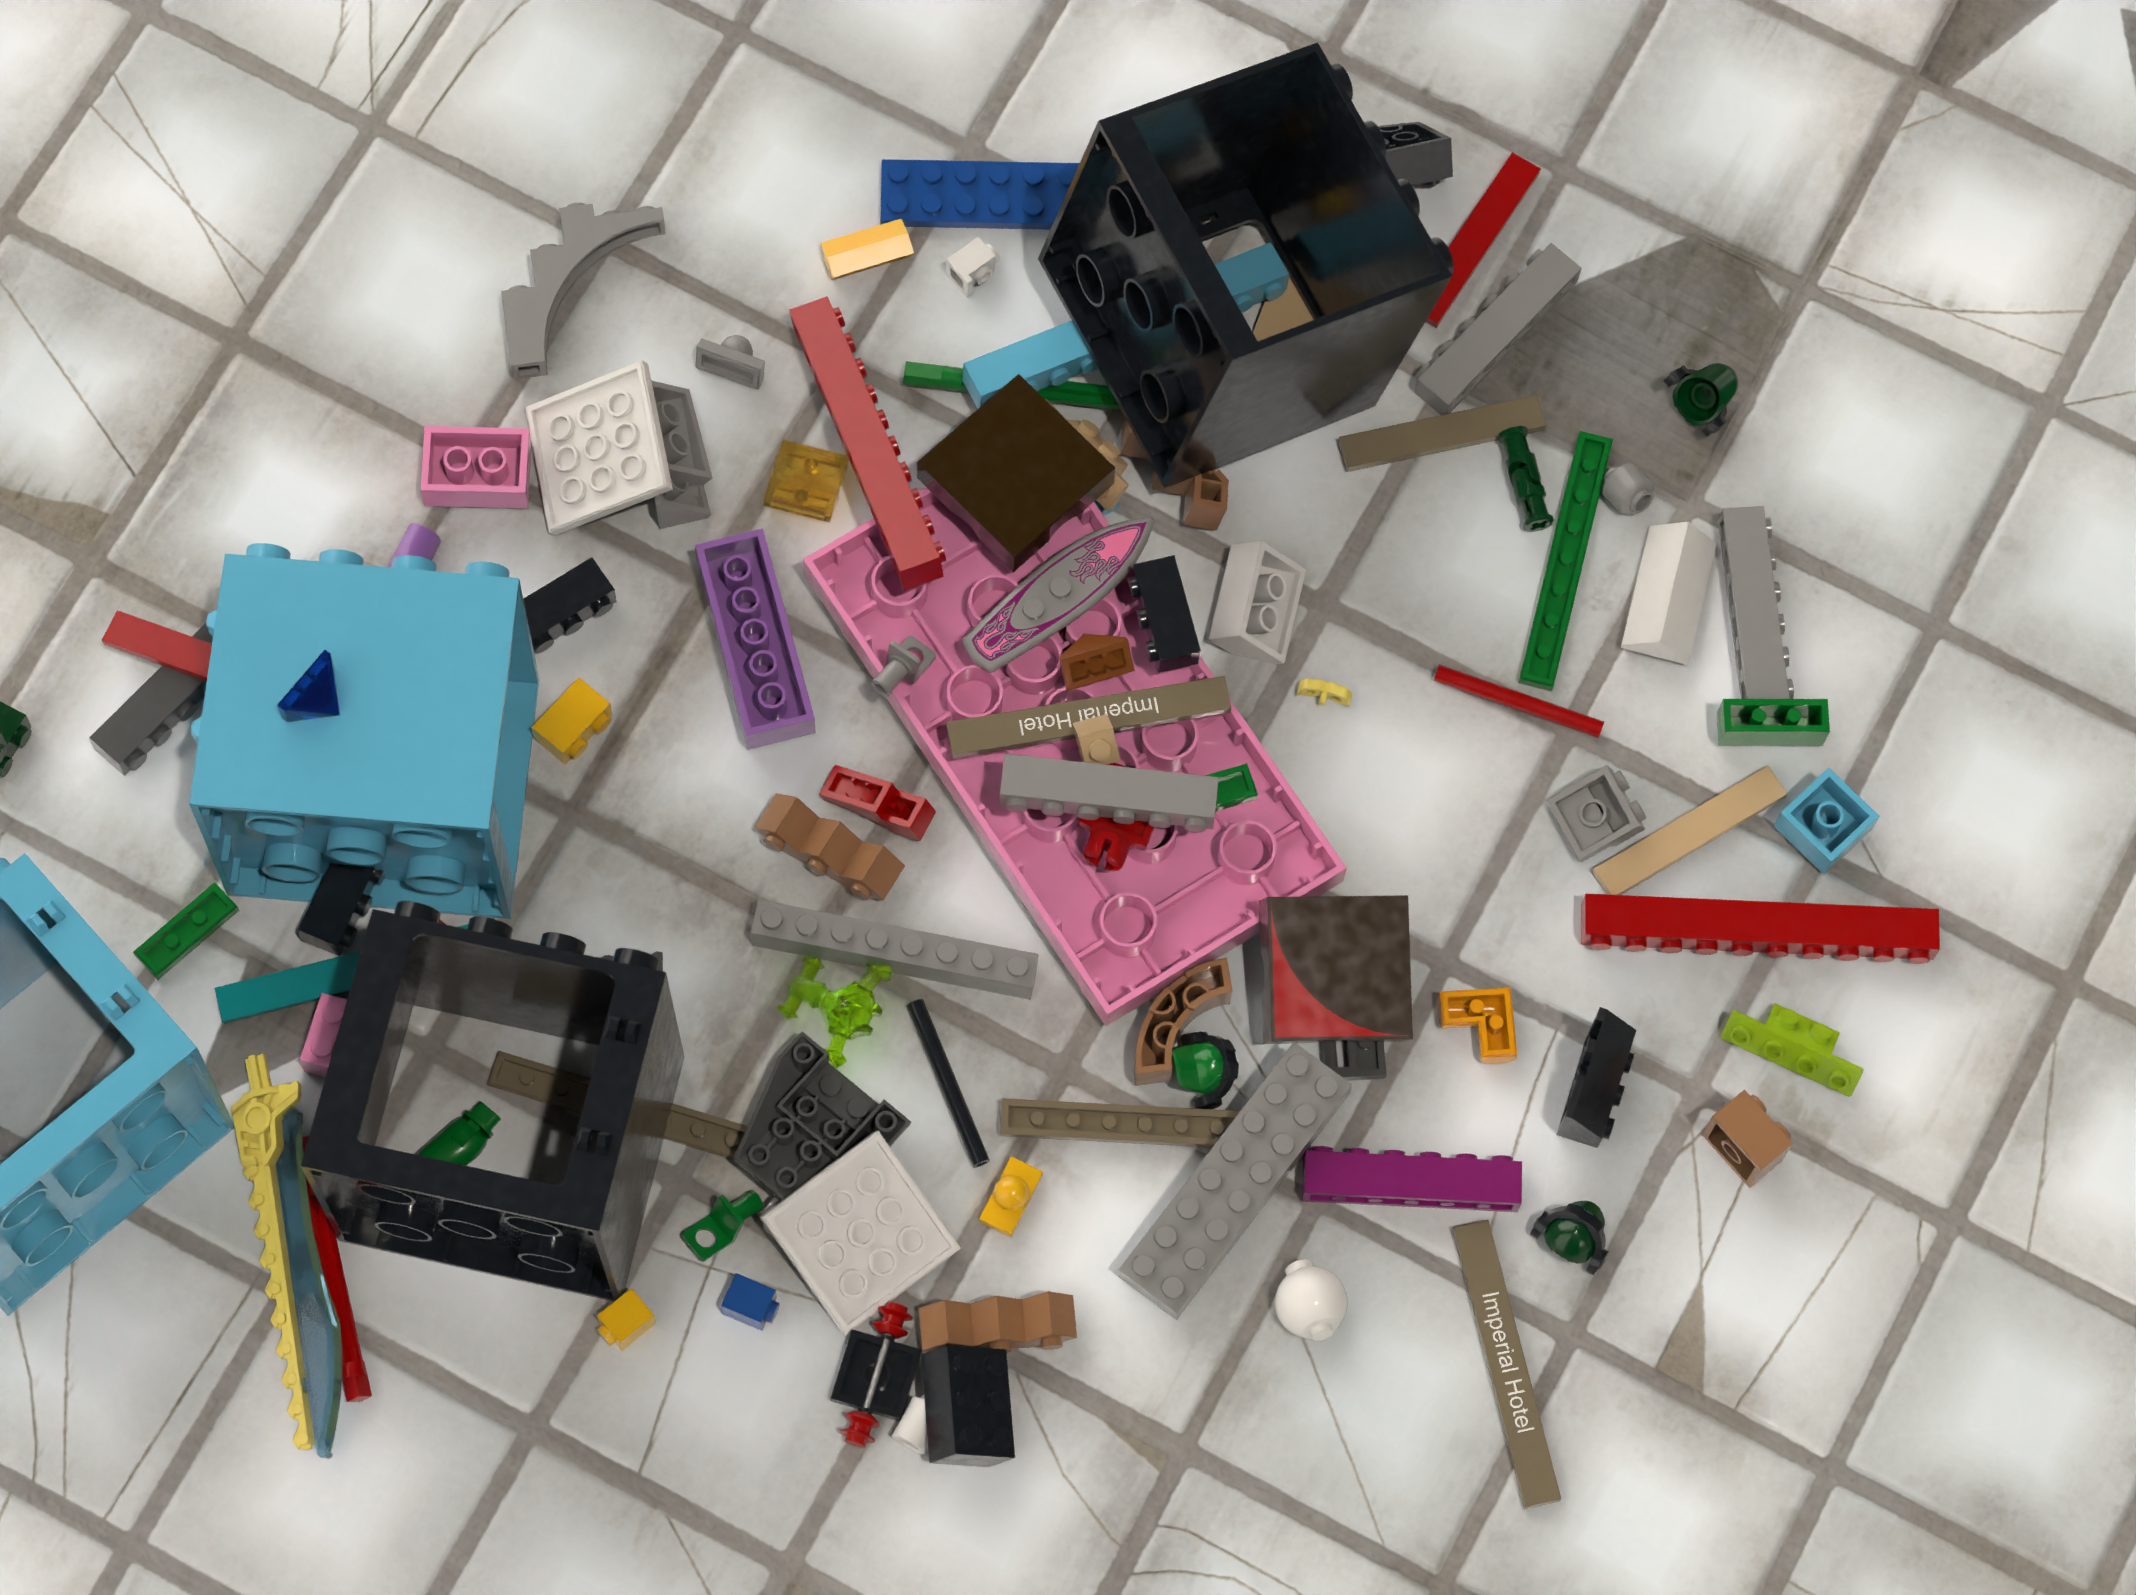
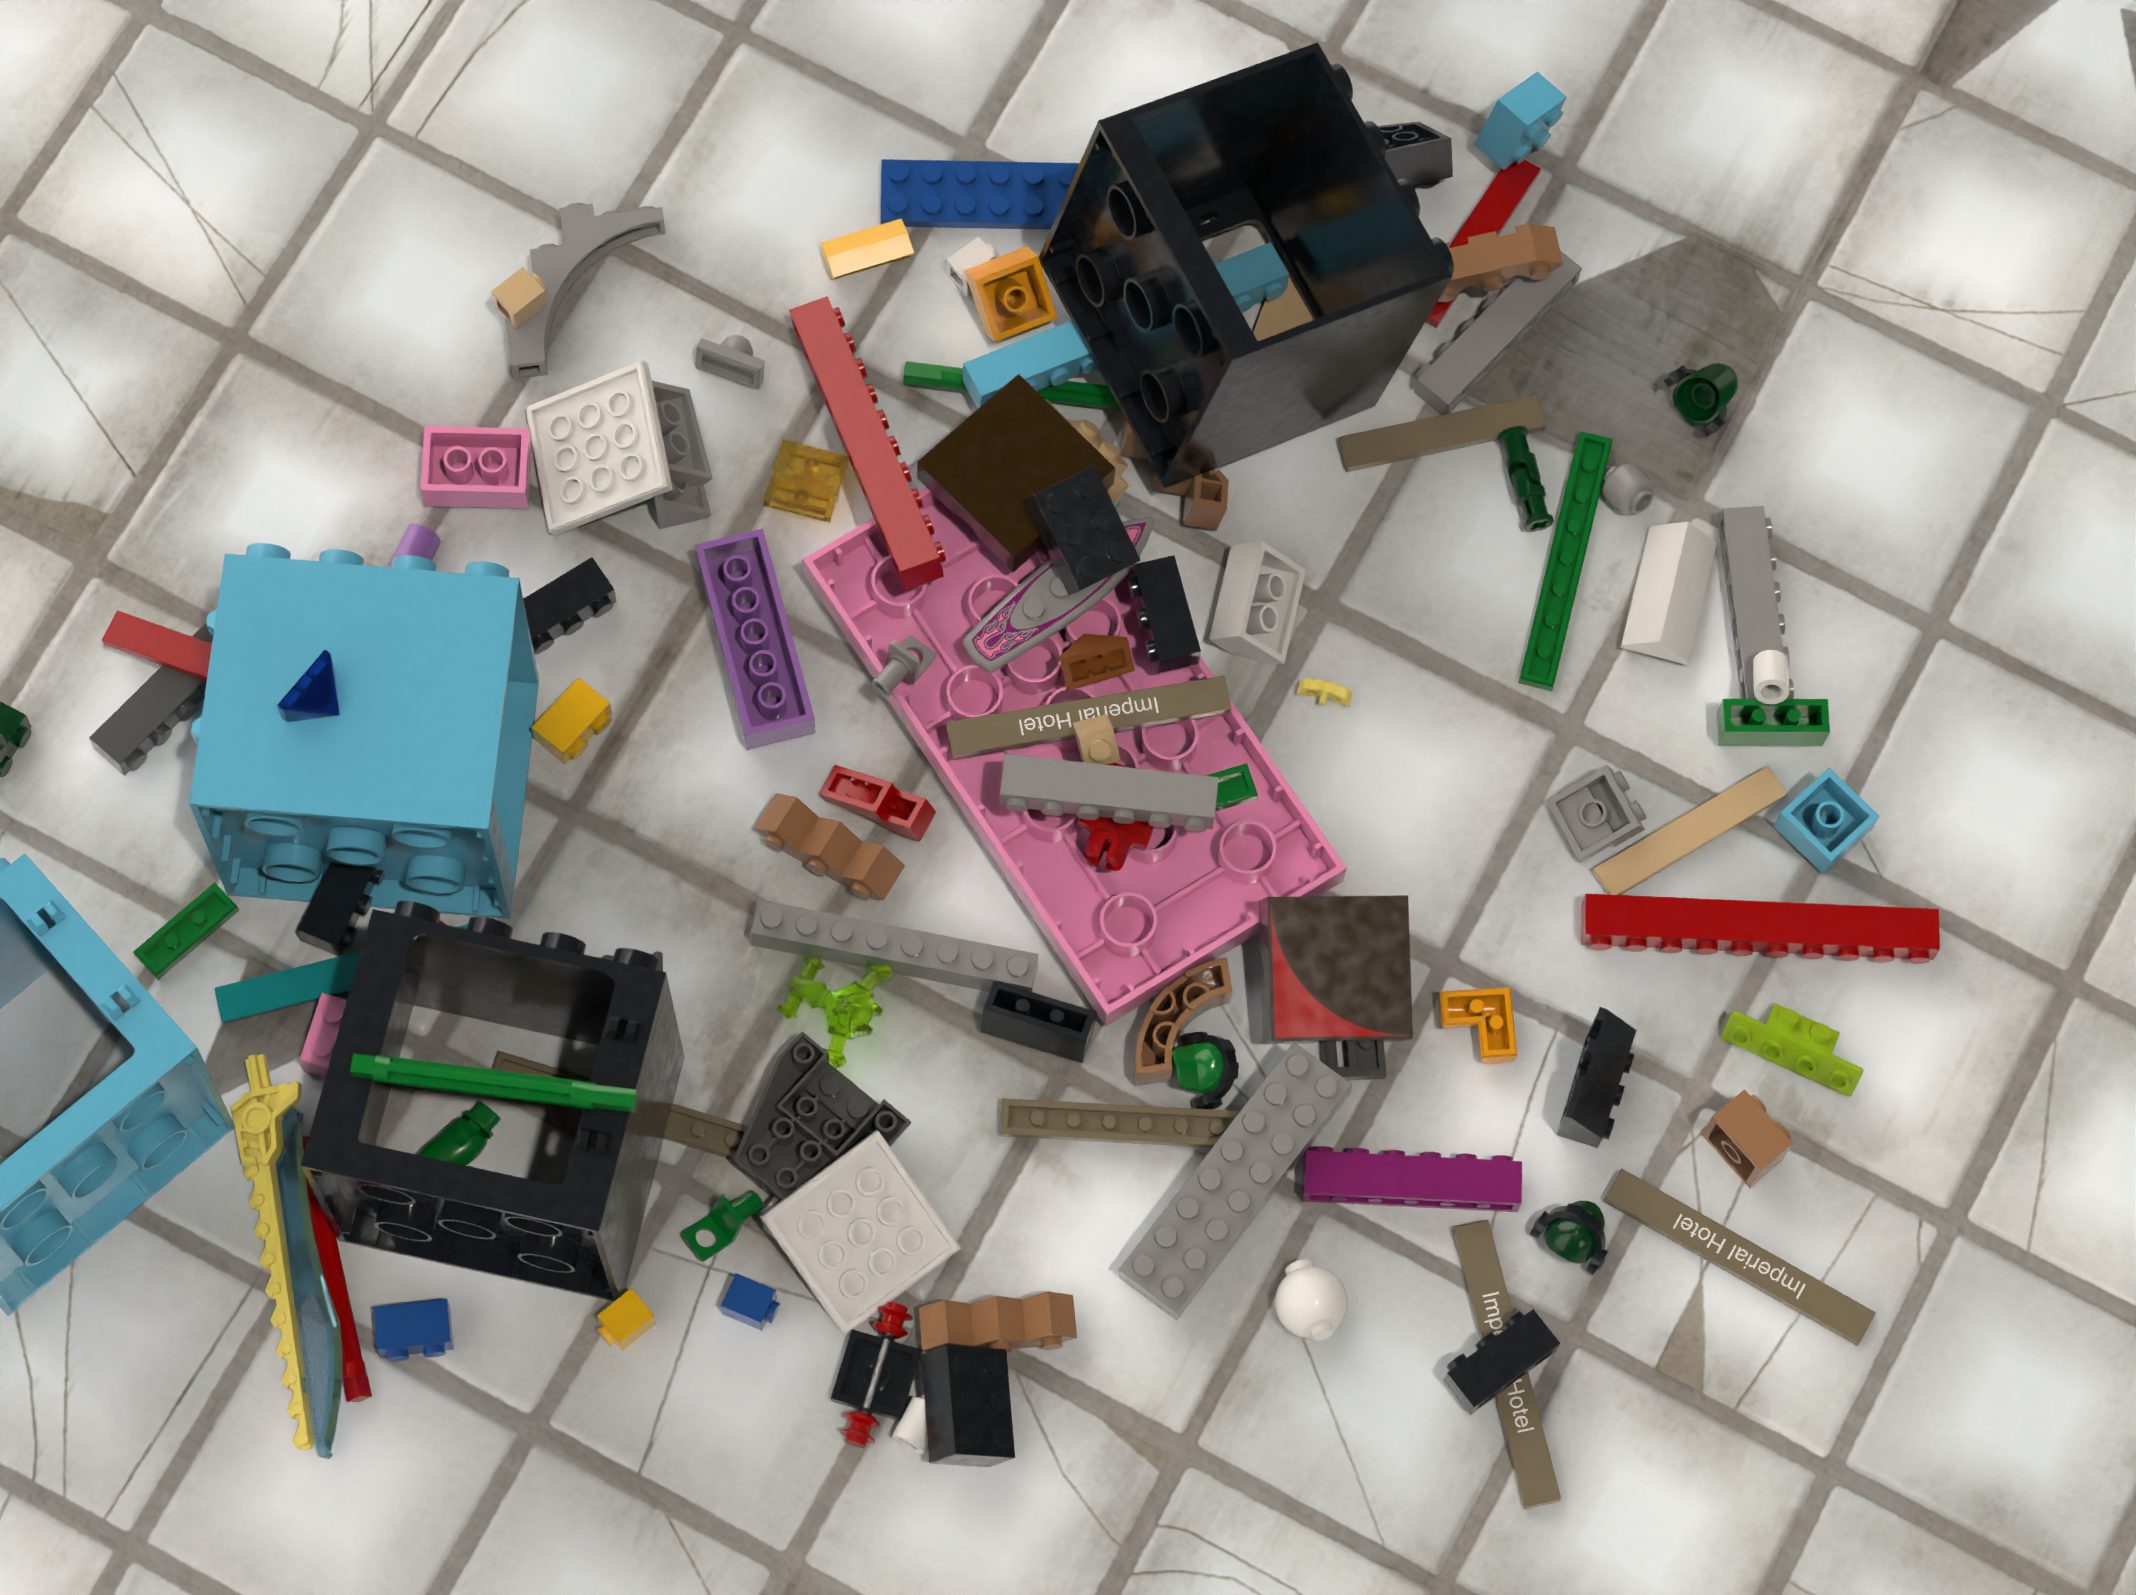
(413, 1329): none -> blue brick
(493, 1083): none -> green piece
(520, 297): none -> tan brick
(948, 1083): black piece -> none
(1011, 294): none -> light orange brick
(1011, 1196): yellow tile -> none
(1038, 1021): none -> black brick
(1081, 530): none -> black brick
(1493, 260): none -> medium nougat brick
(1500, 1360): none -> black brick
(1518, 701): red piece -> none
(1521, 121): none -> medium azure brick
(1739, 1257): none -> dark tan tile
(1771, 677): none -> white brick

